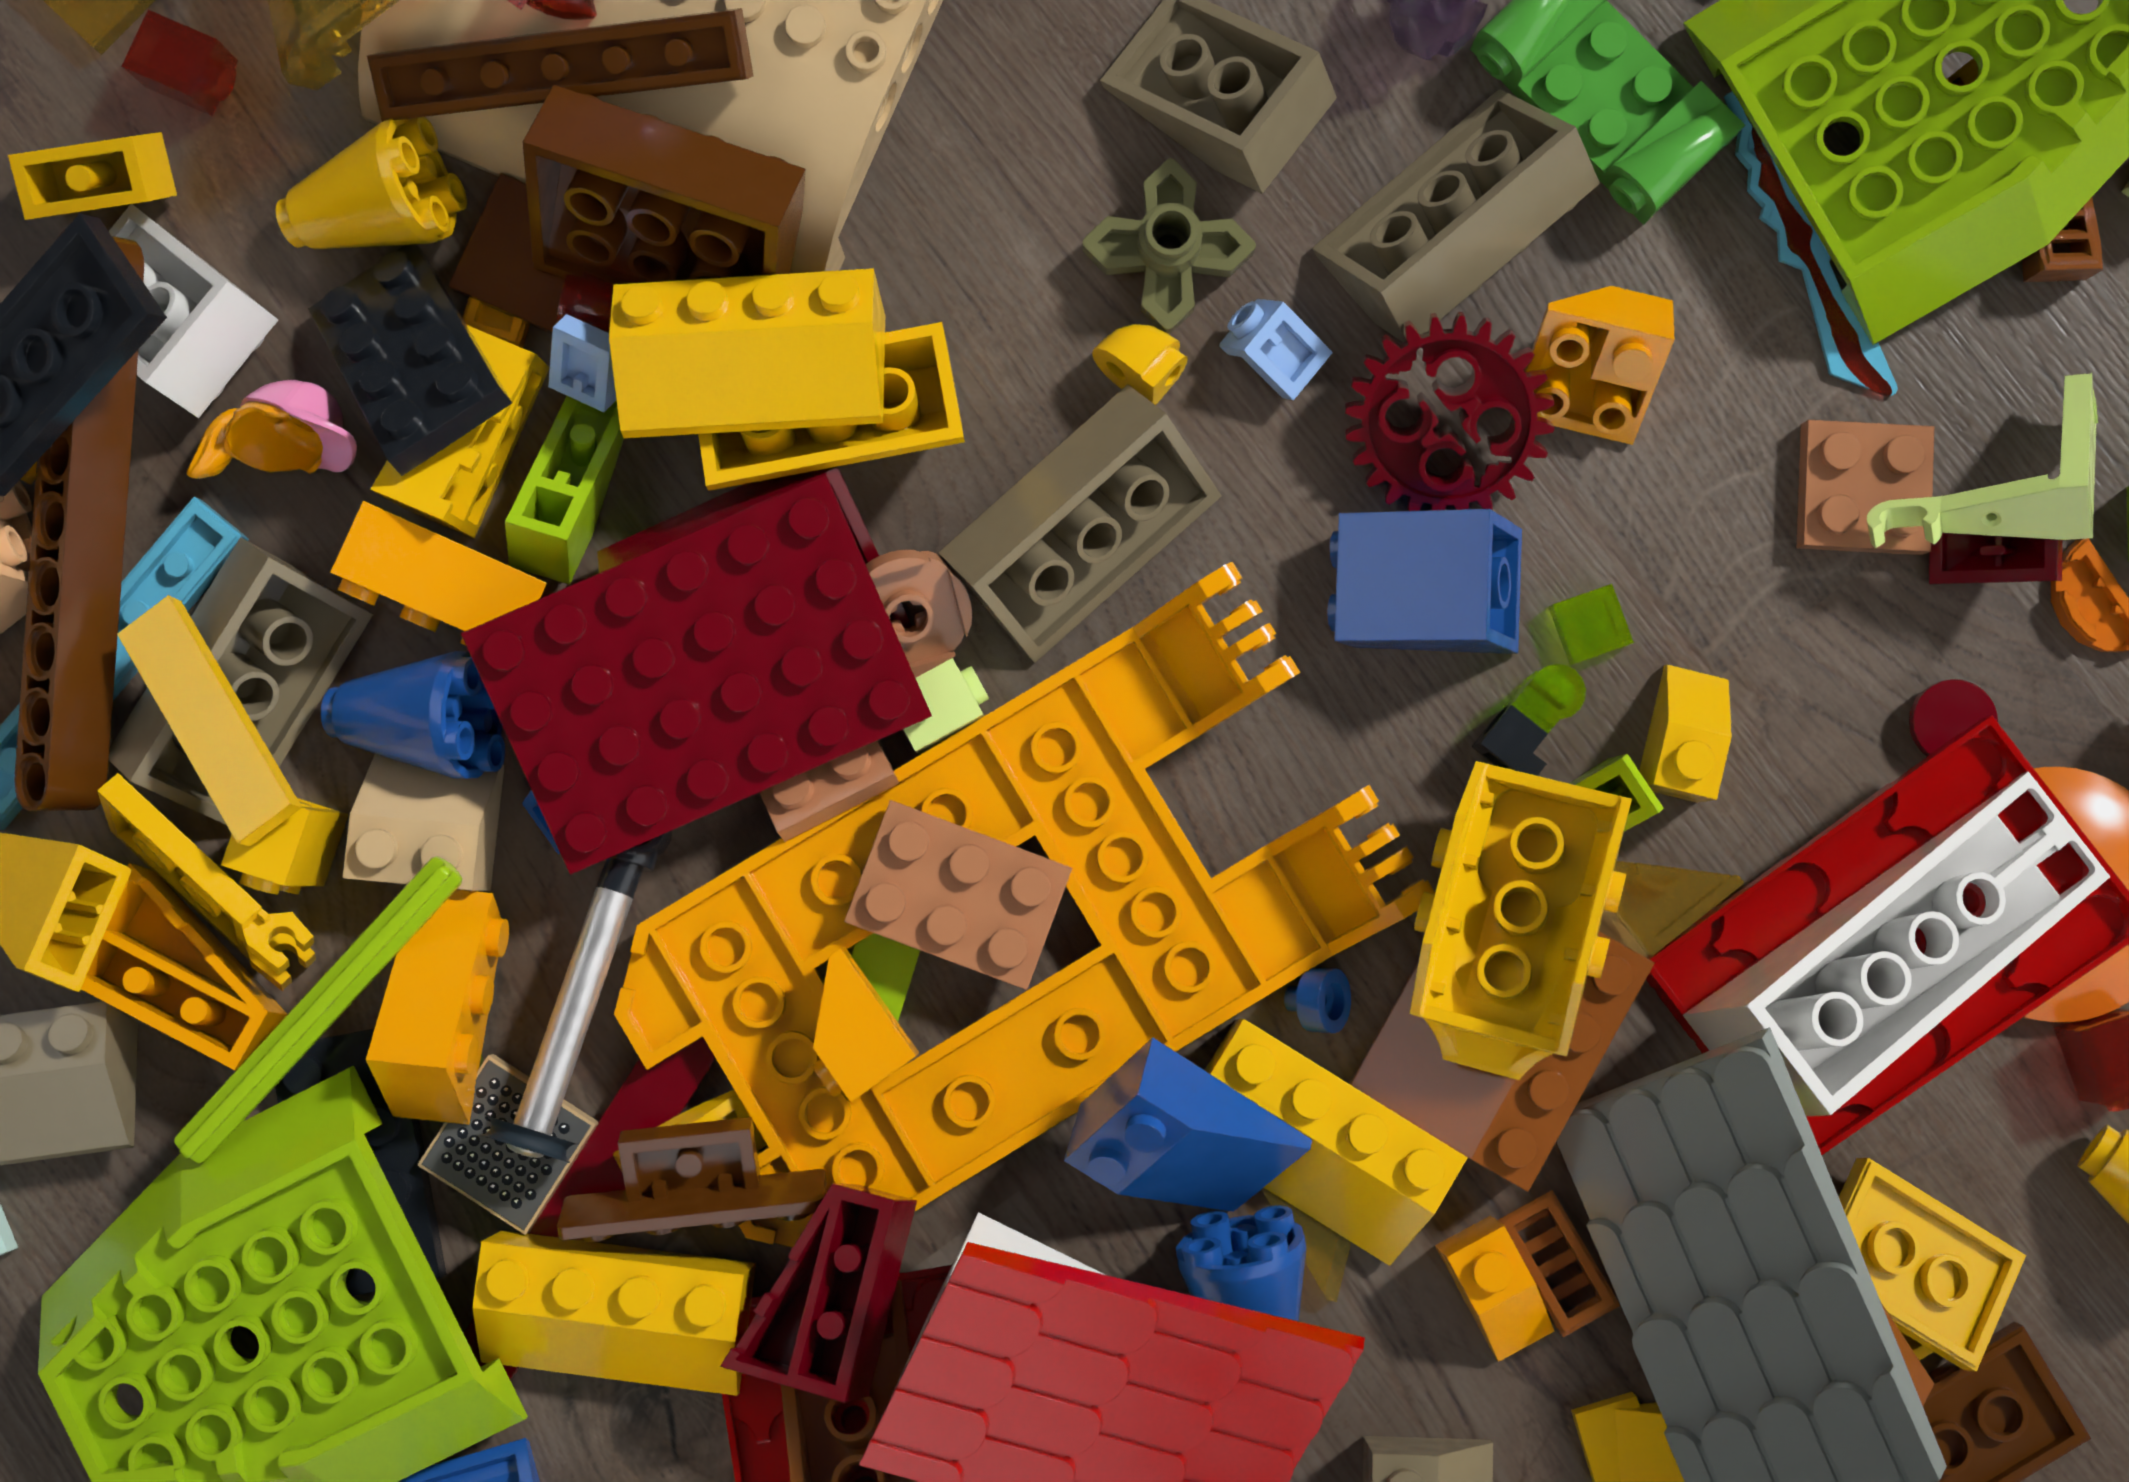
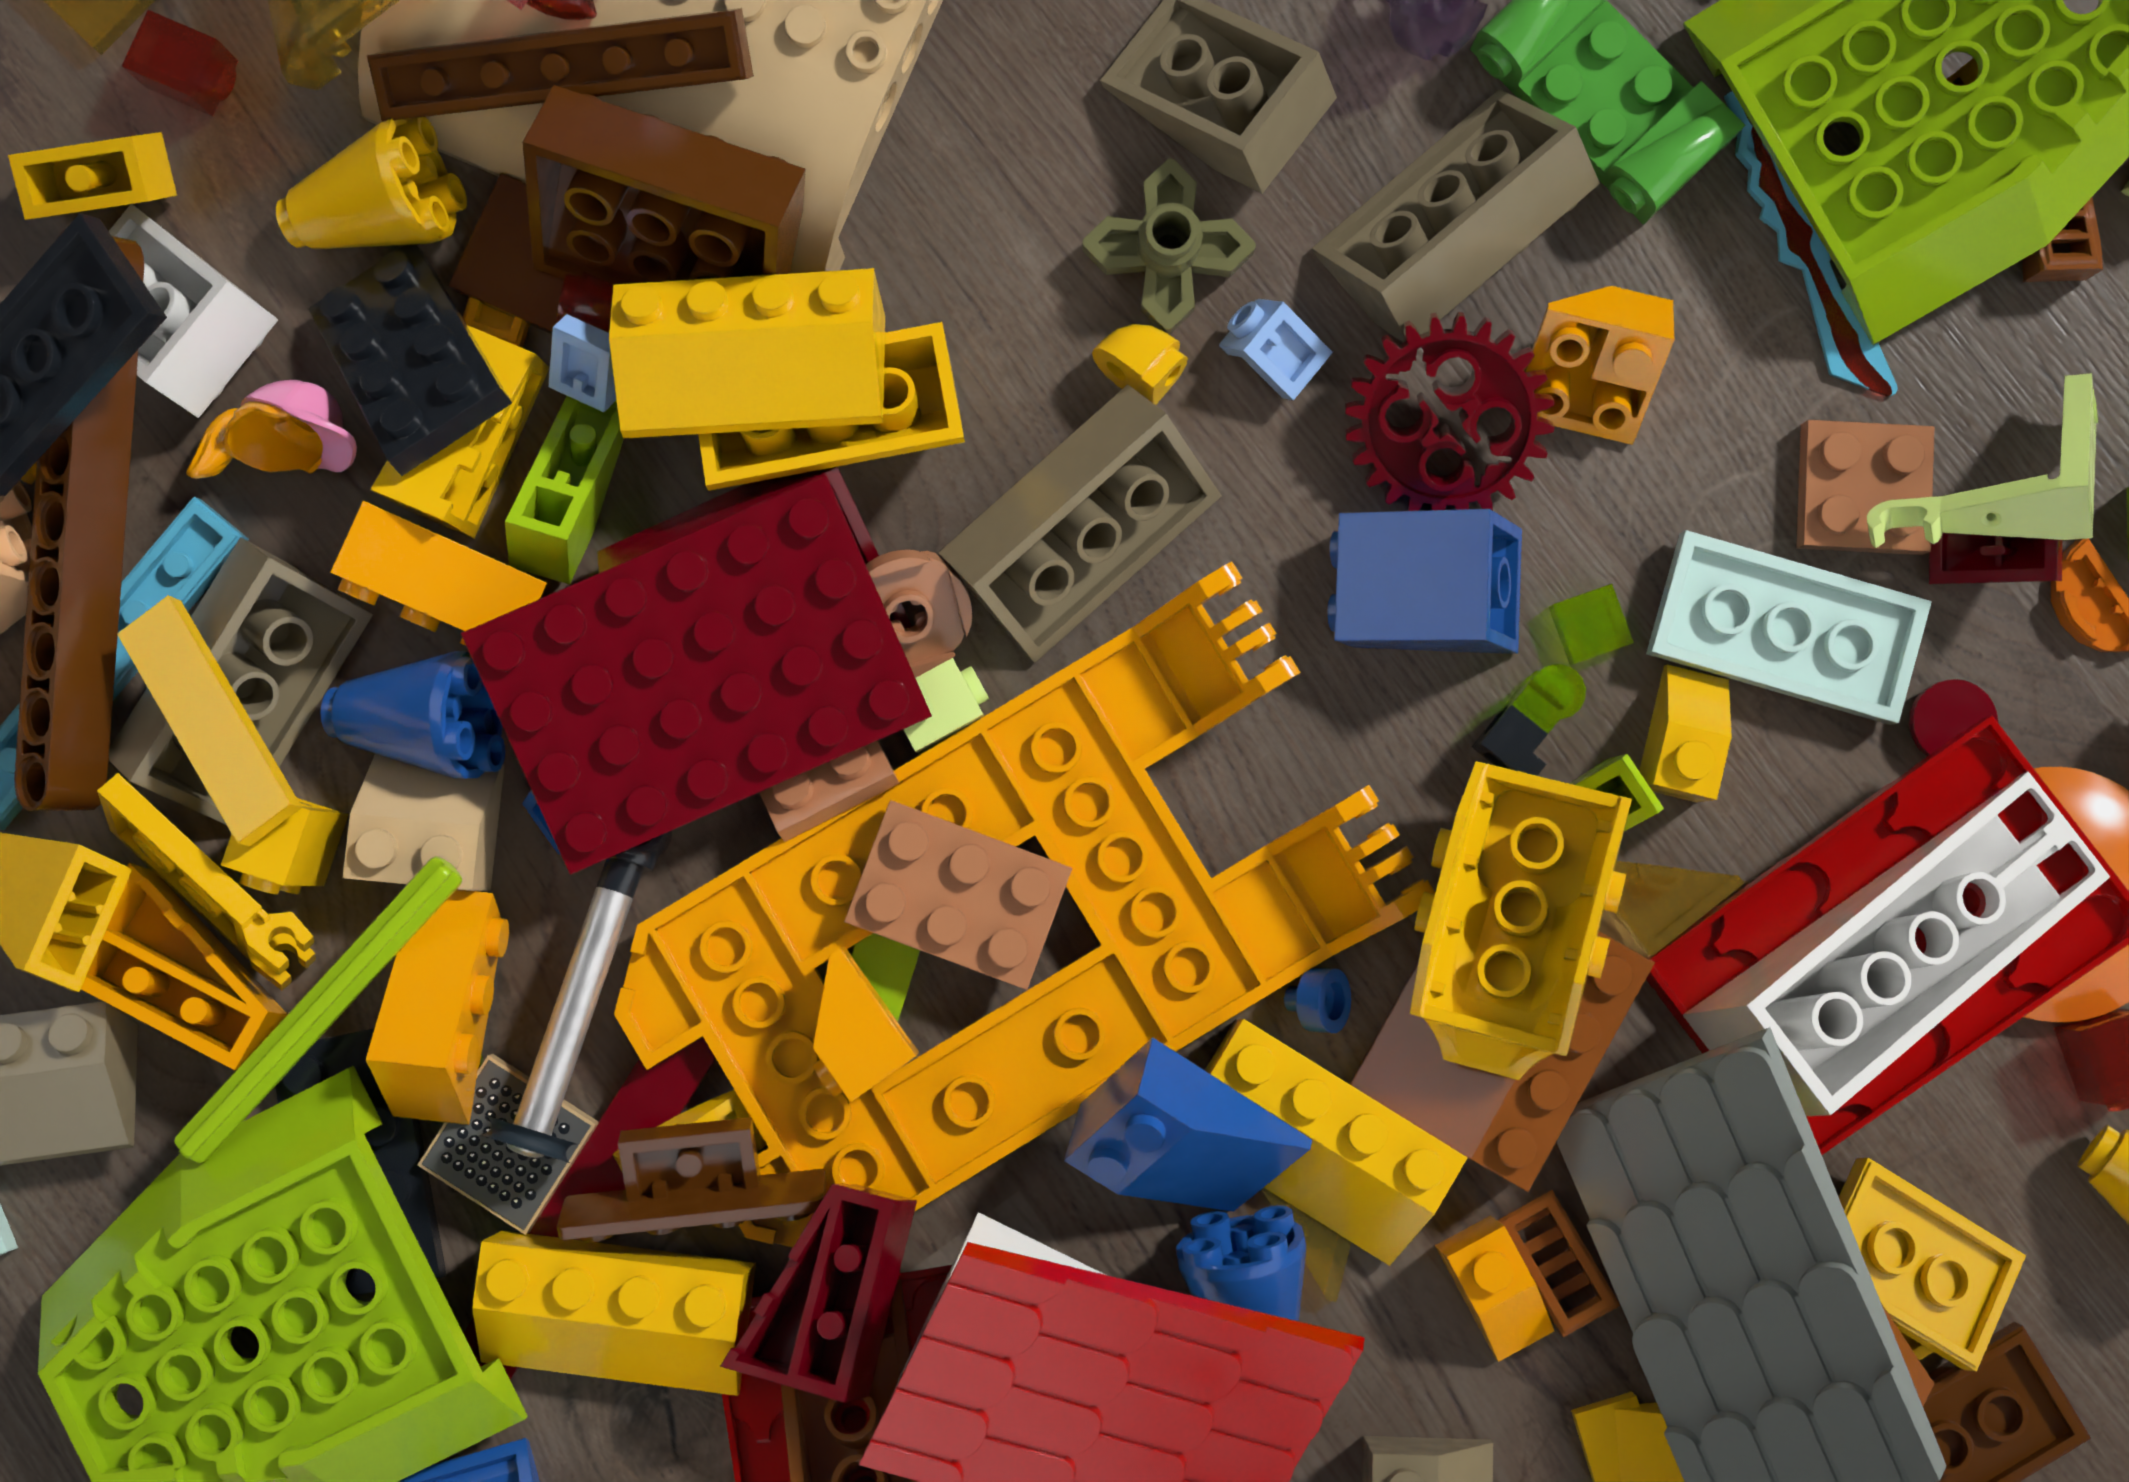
(1789, 627): none -> light aqua plate

